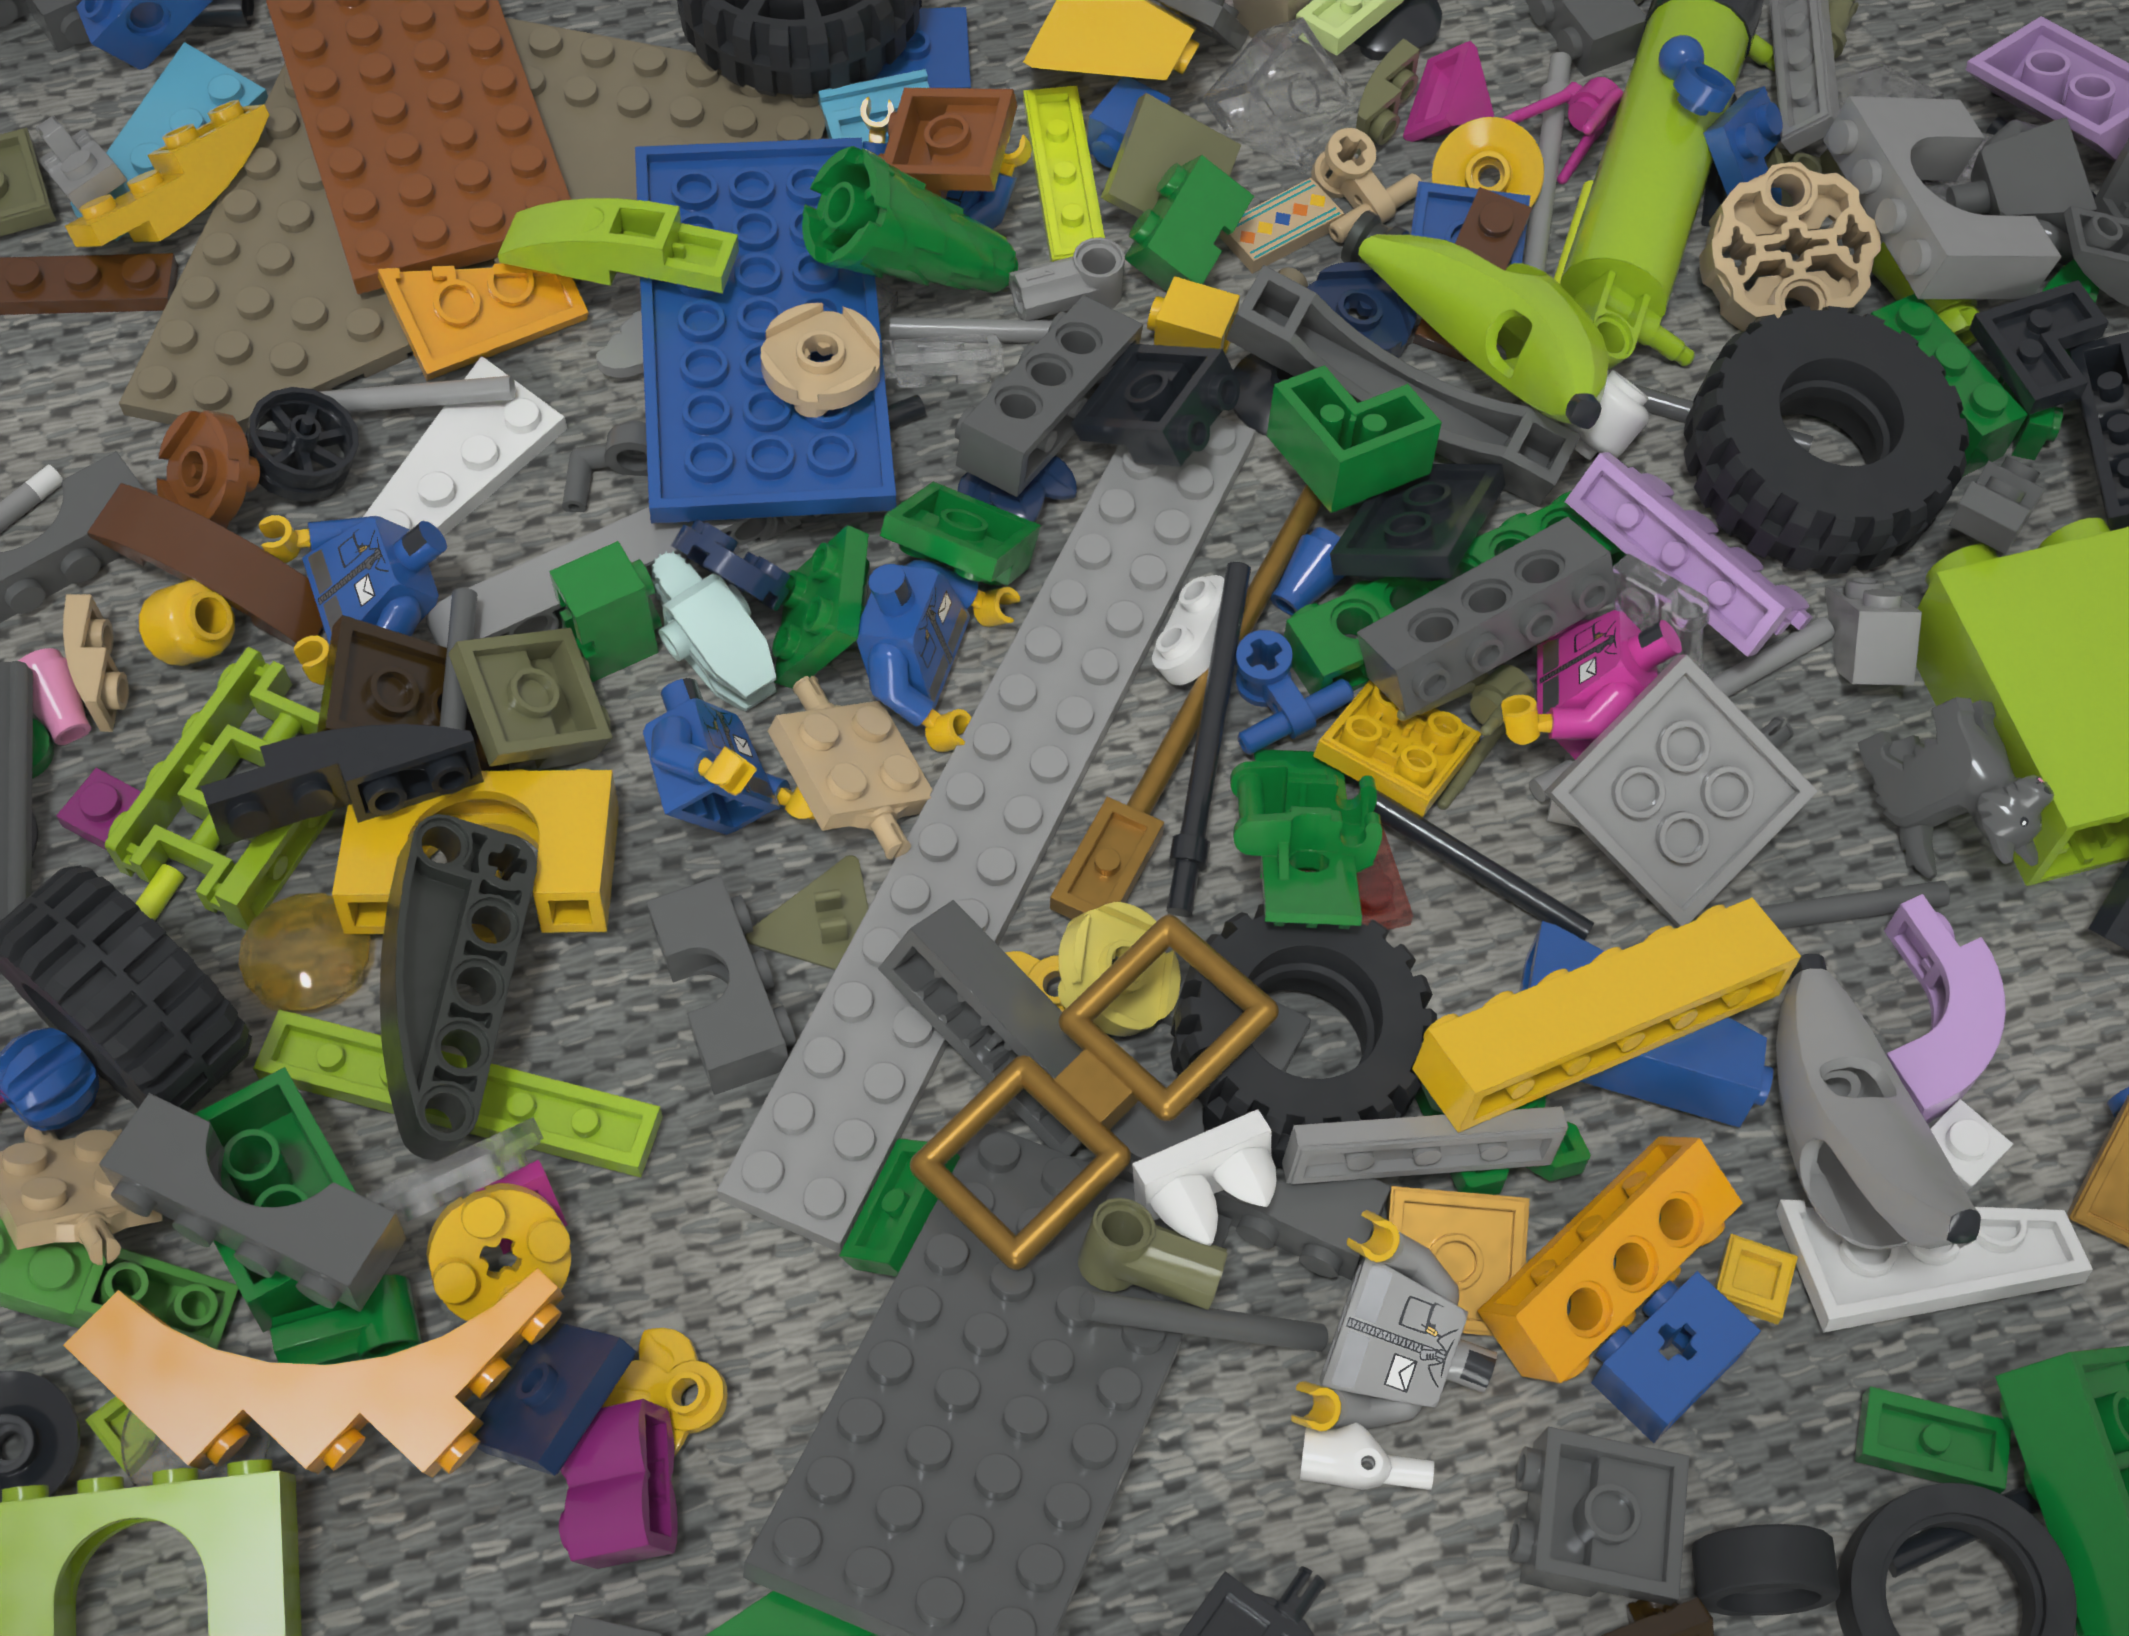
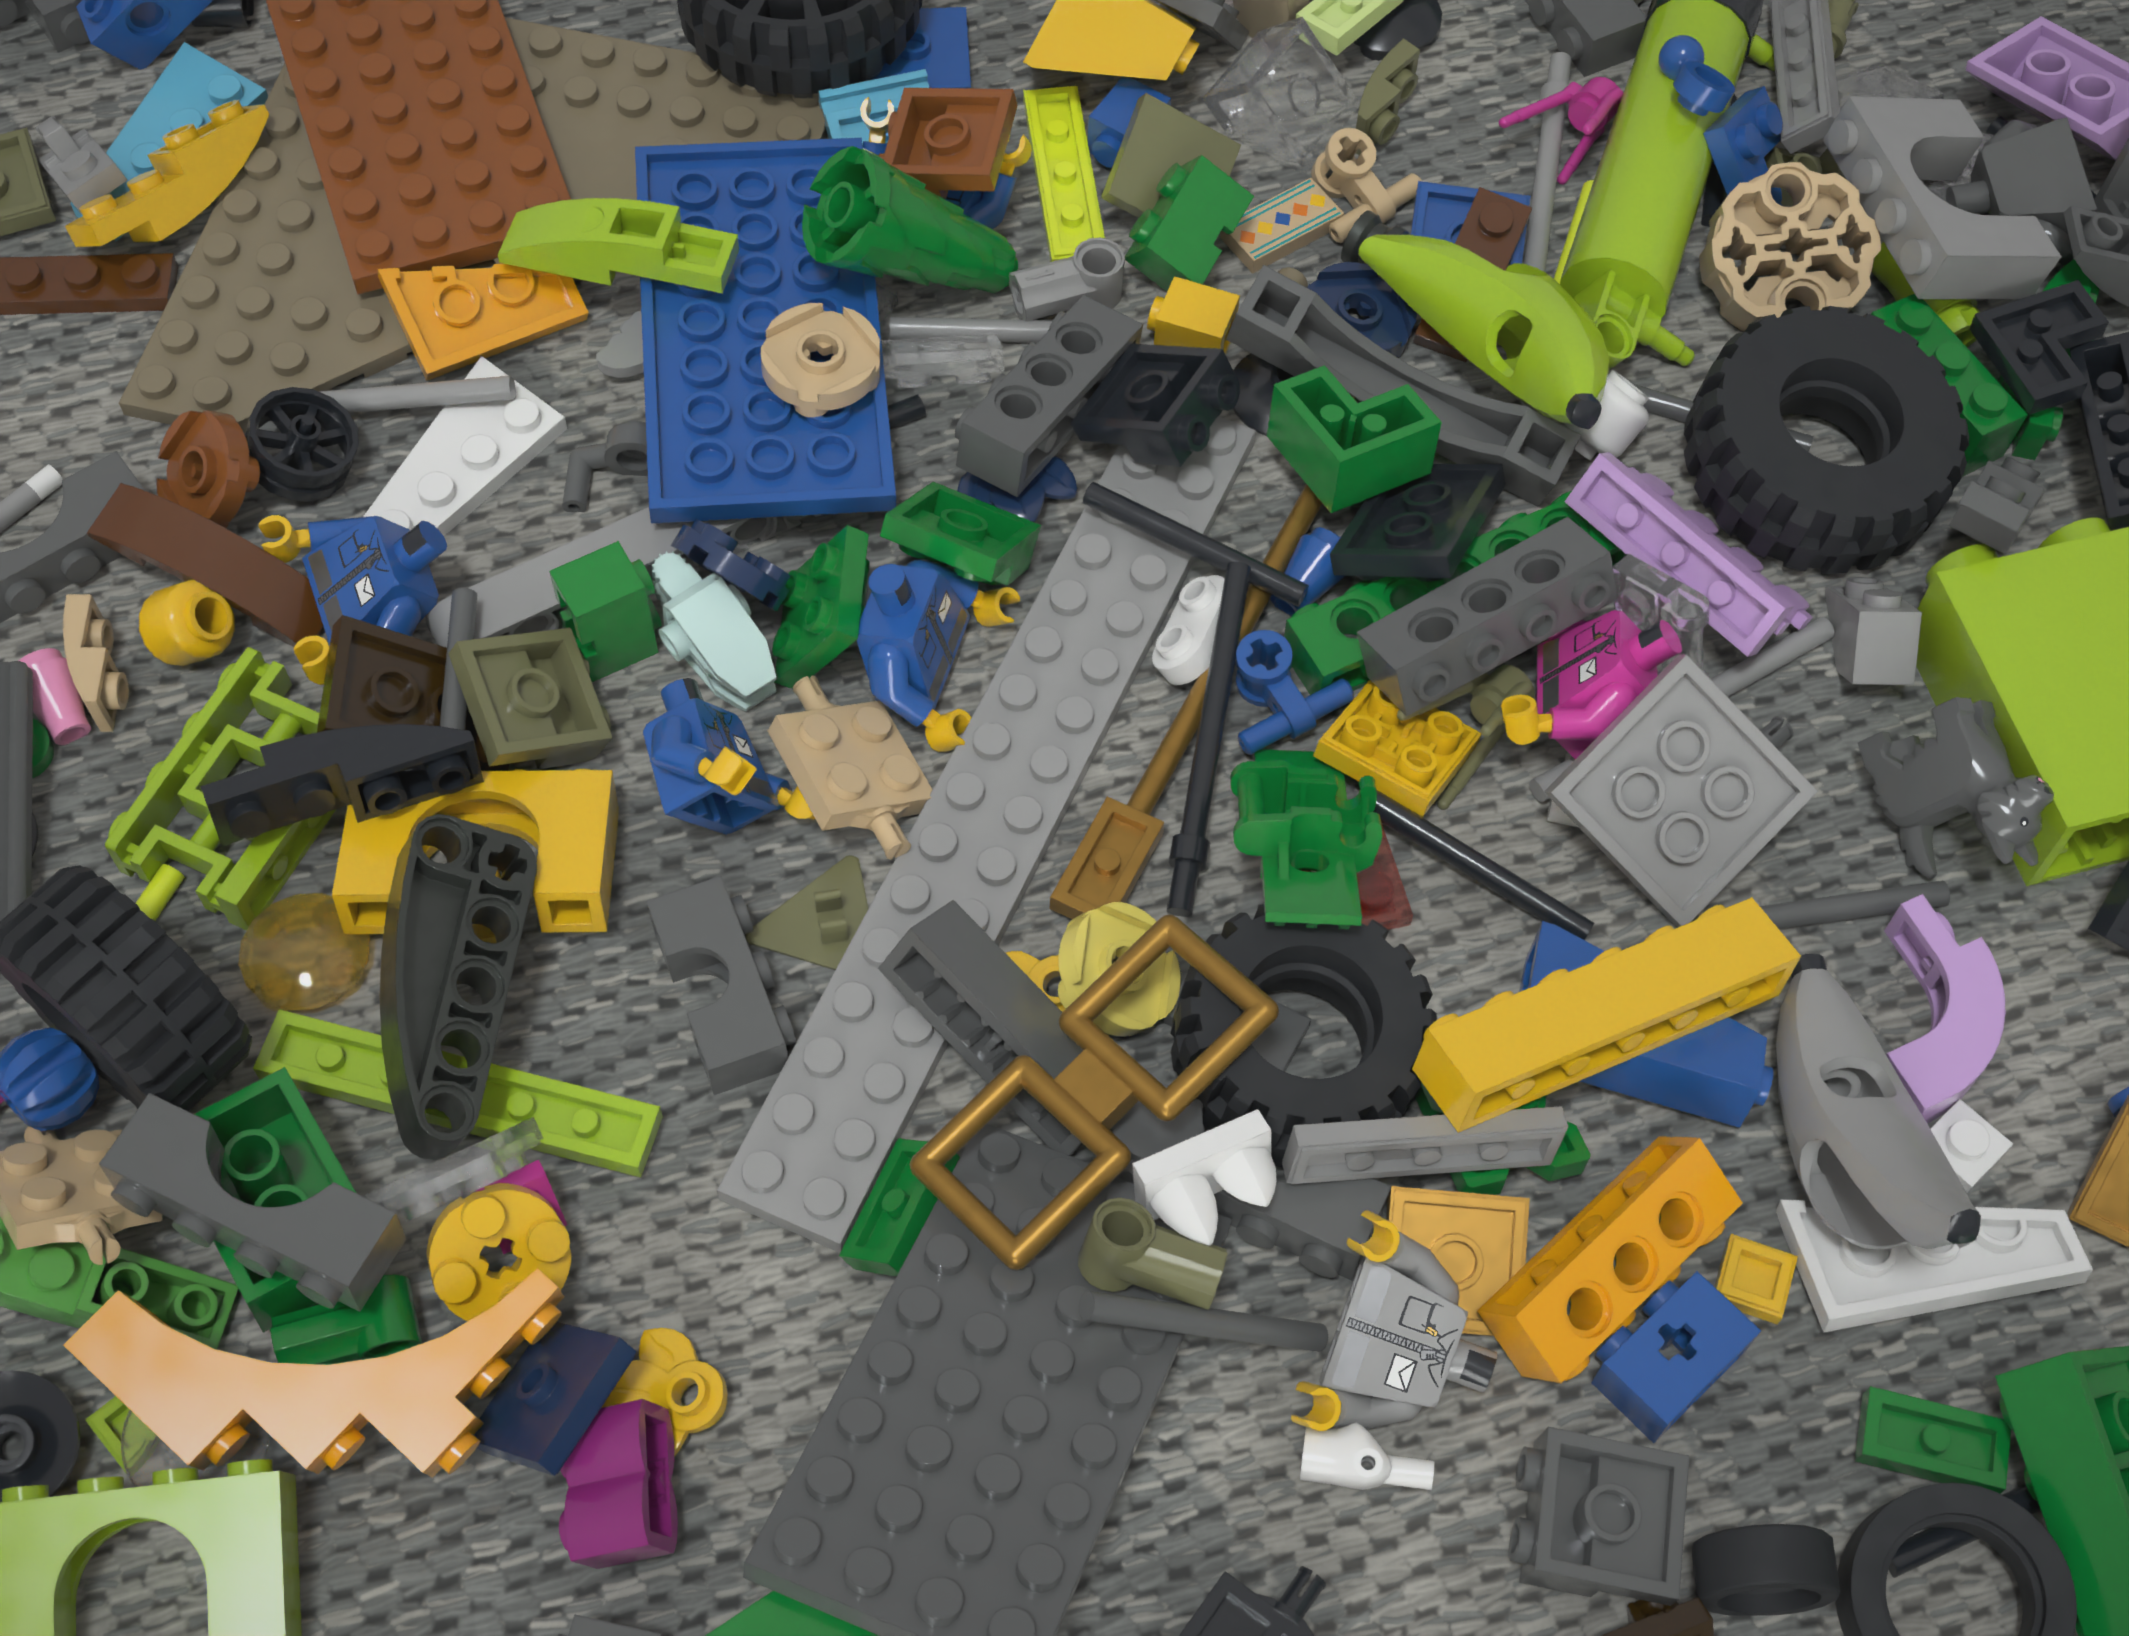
(97, 806): magenta plate -> none
(1193, 542): none -> black bar
(1449, 94): dark pink slope -> none
(1486, 145): yellow dish -> none

